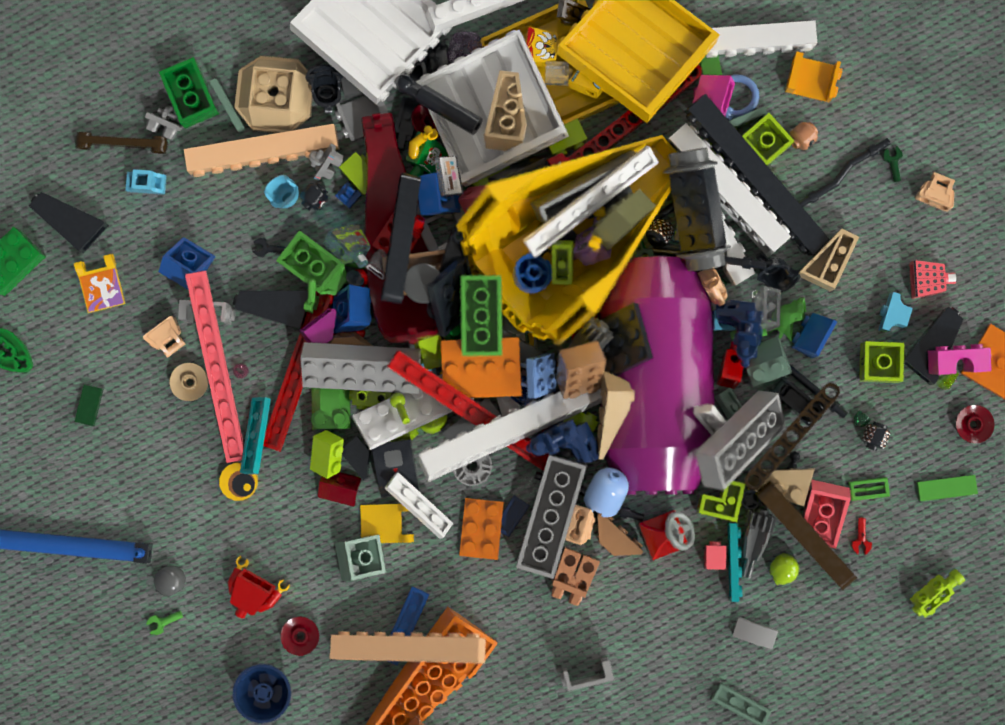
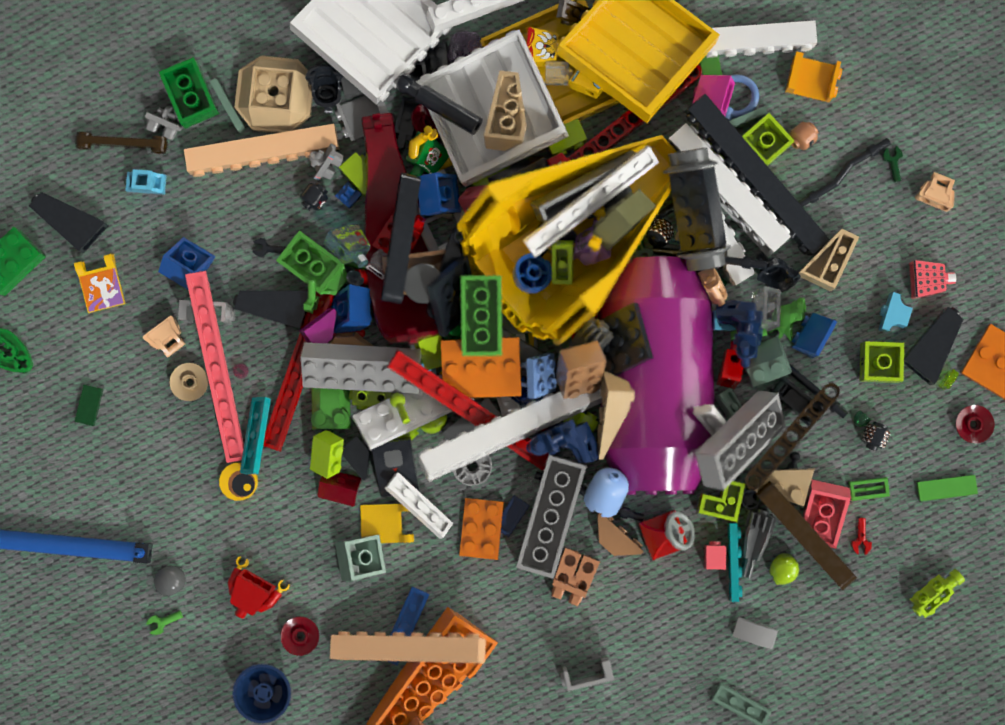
(282, 192): medium azure helmet -> none
(449, 176): slope -> none
(580, 525): light nougat piece -> none
(945, 360): dark pink arch -> none

